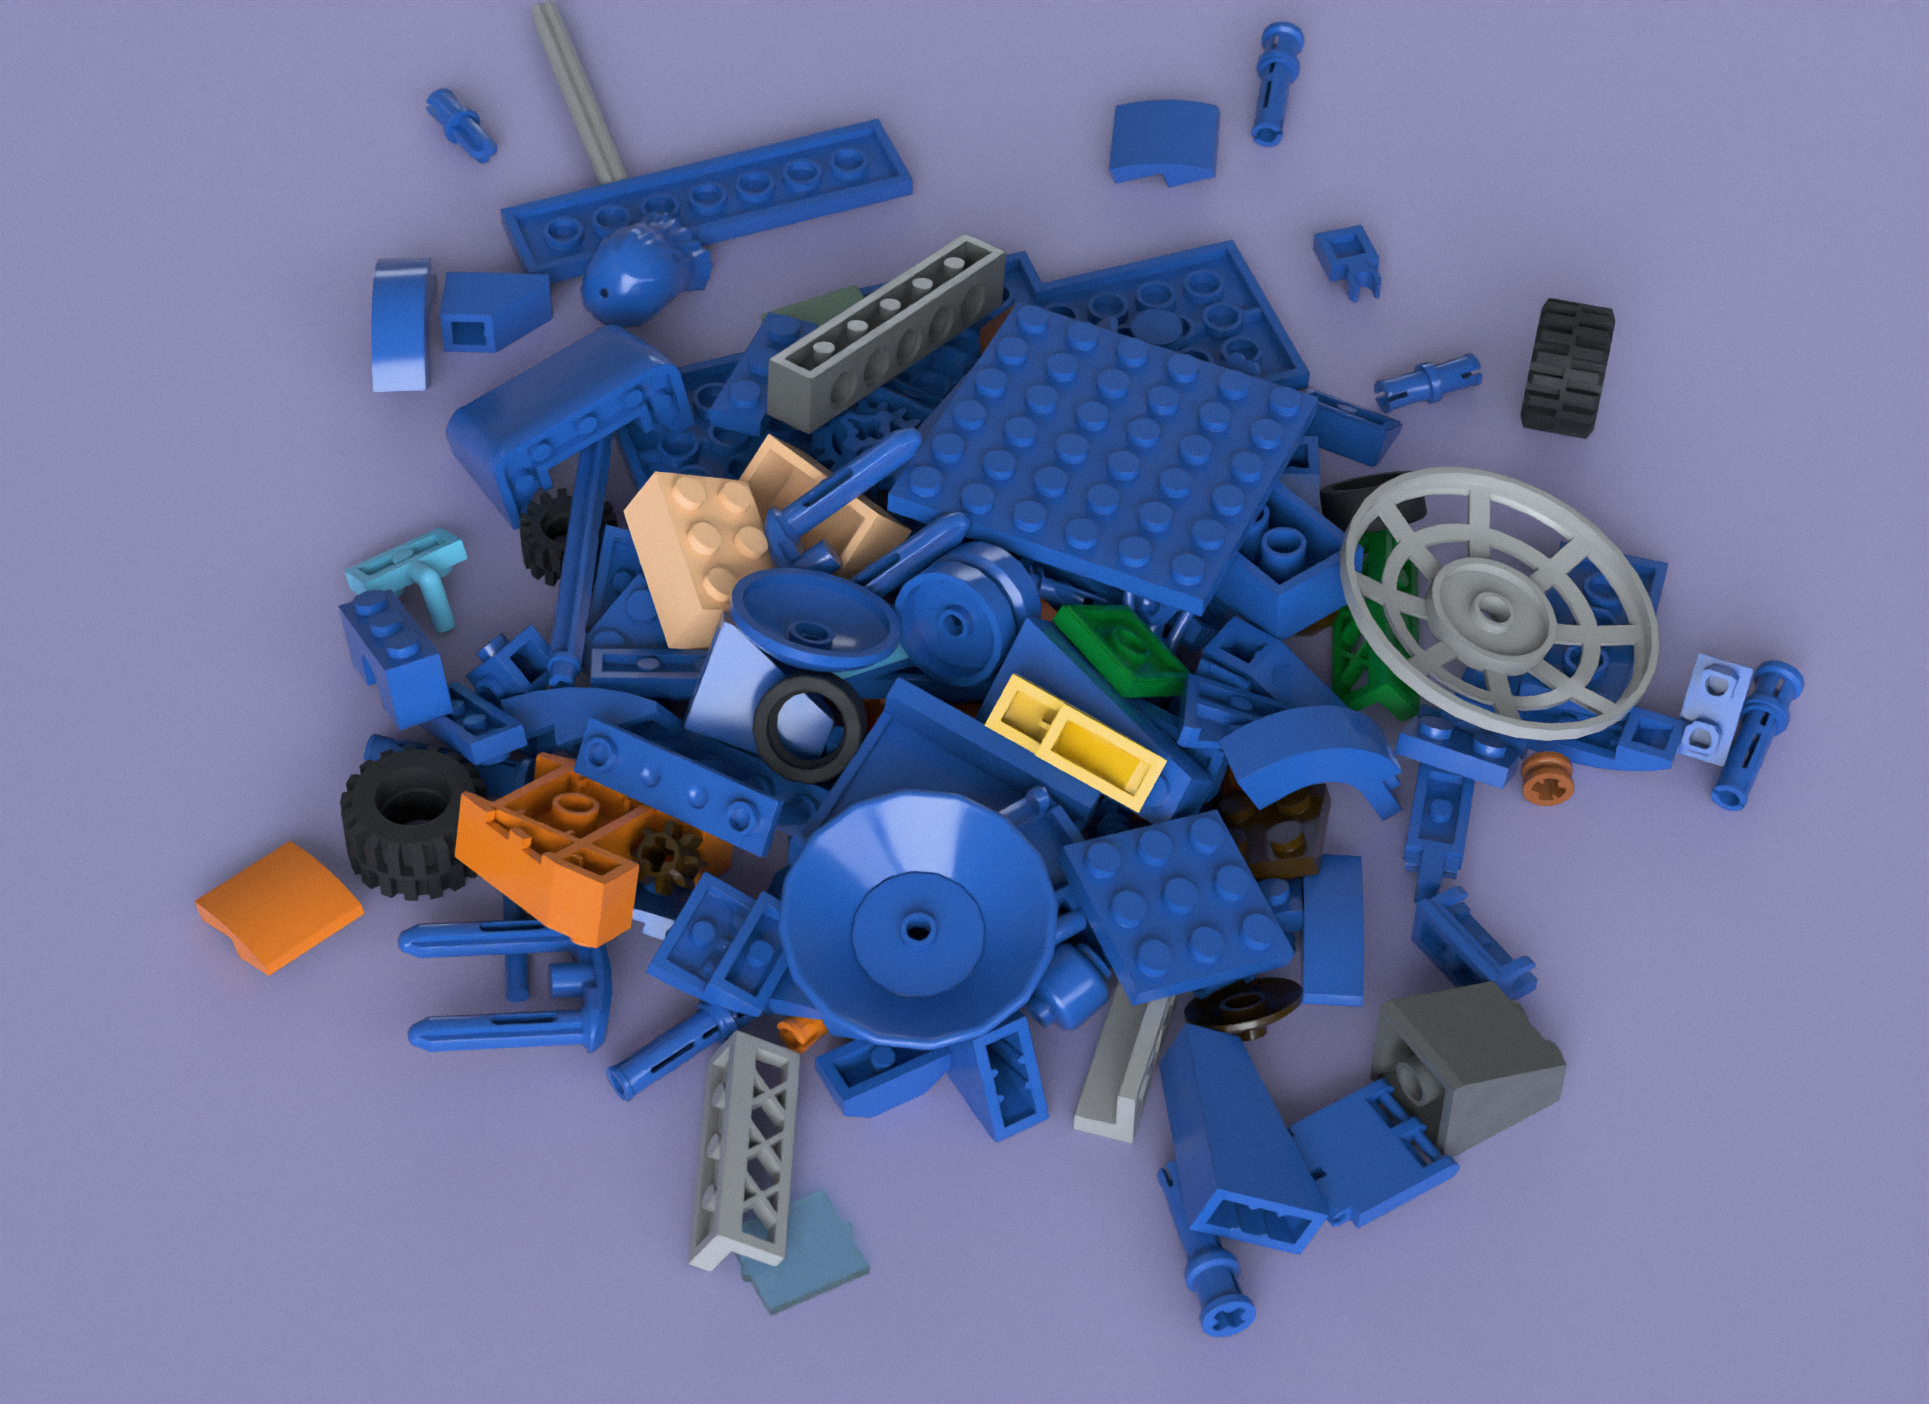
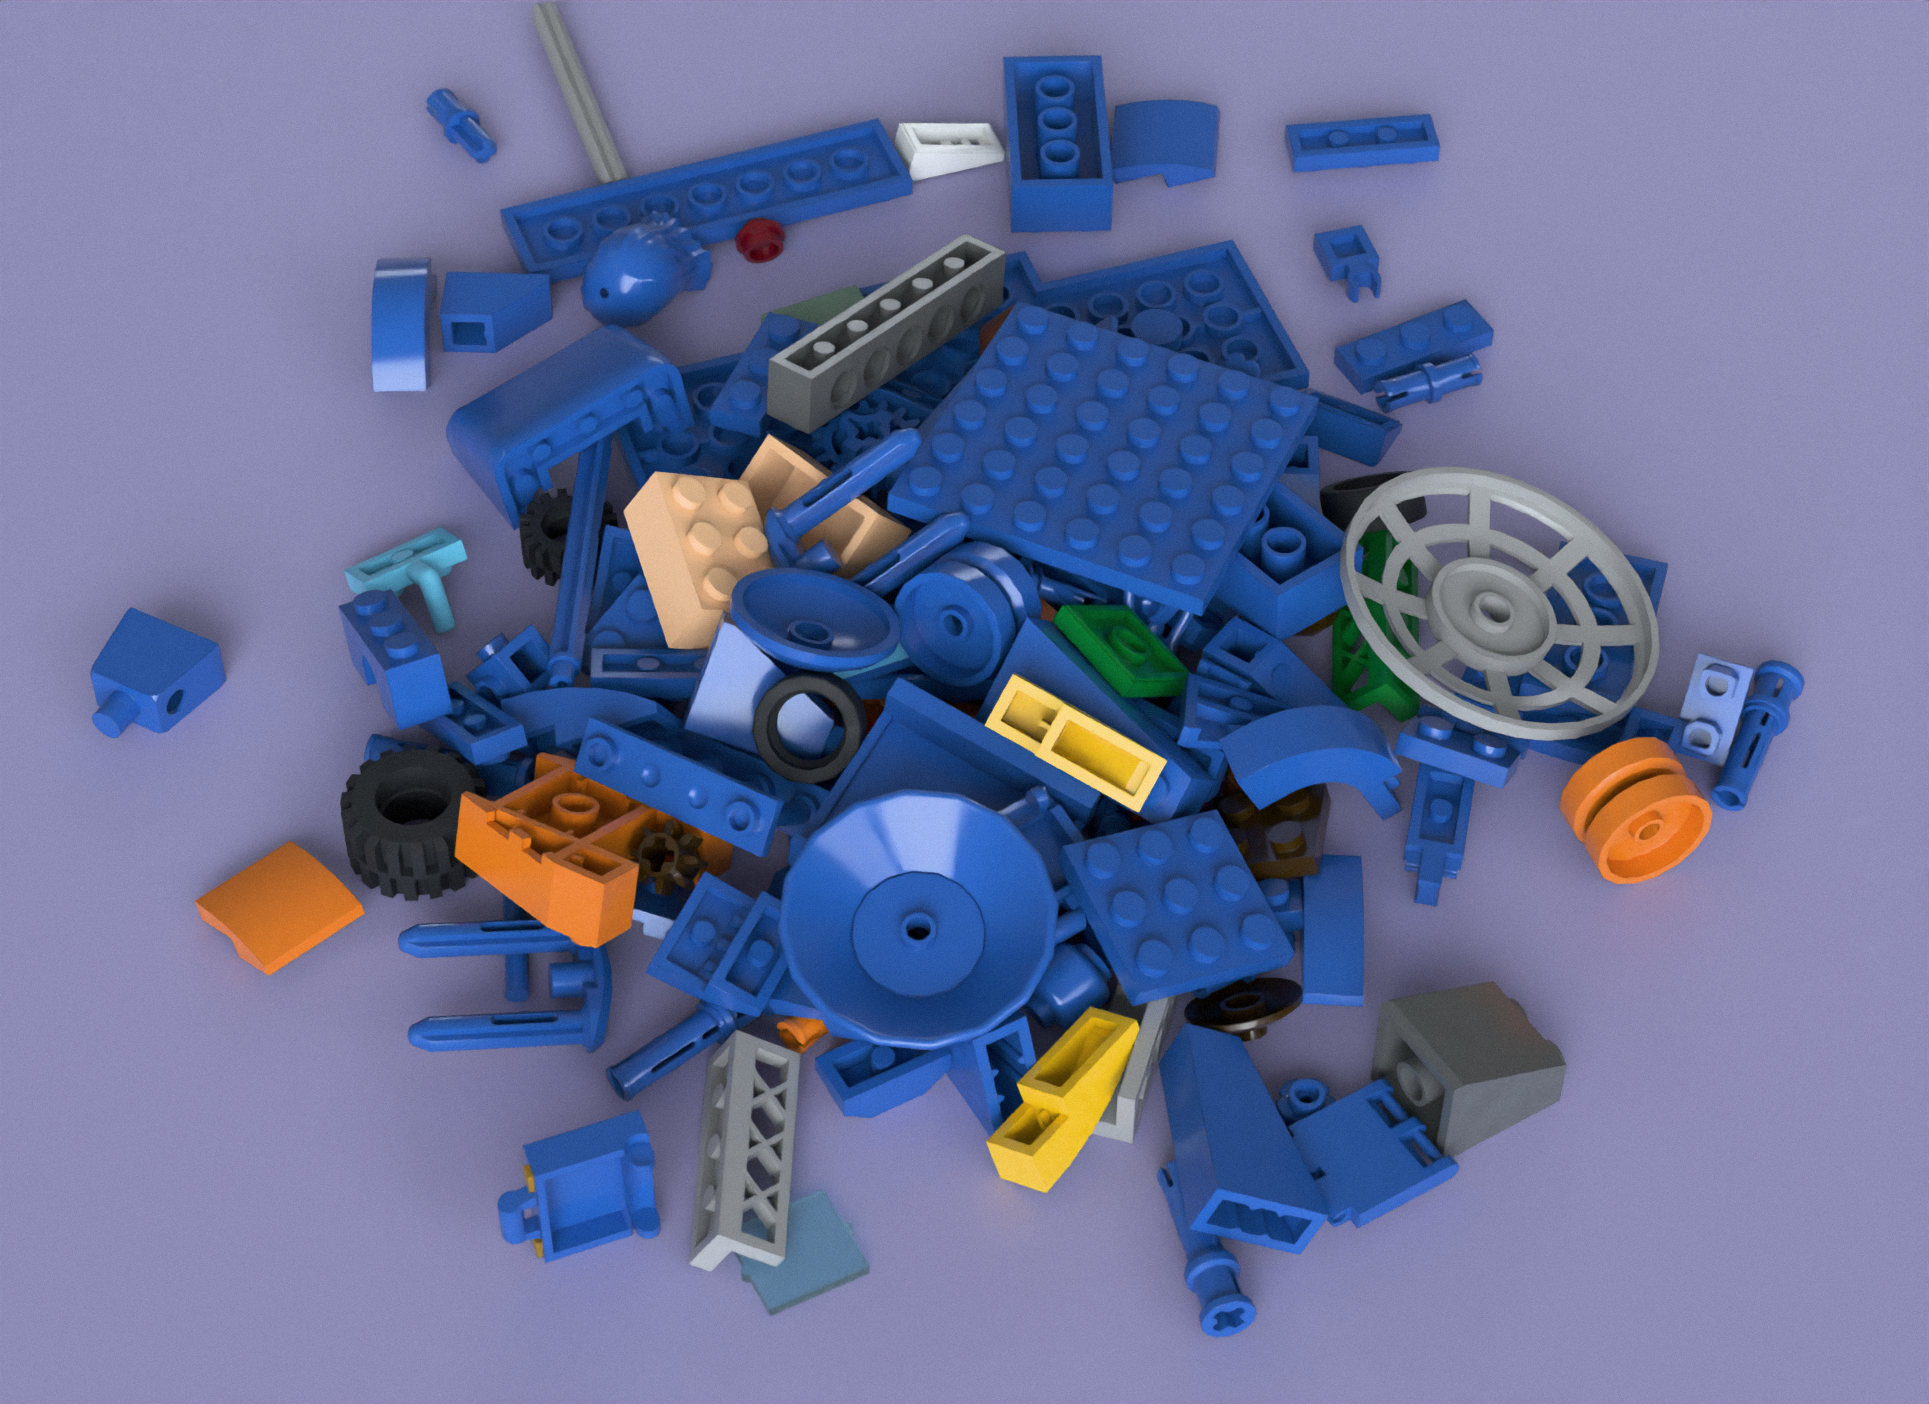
(152, 674): none -> blue torso
(584, 1189): none -> blue piece
(760, 240): none -> dark red plate
(946, 147): none -> white slope
(1057, 144): none -> blue brick
(1063, 1099): none -> yellow slope
(1277, 70): blue pin -> none
(1295, 1090): none -> blue plate
(1362, 143): none -> blue plate
(1398, 349): none -> blue plate
(1465, 948): blue hinge -> none
(1547, 778): dark orange bush -> none
(1567, 368): black tyre -> none
(1635, 810): none -> orange wheel

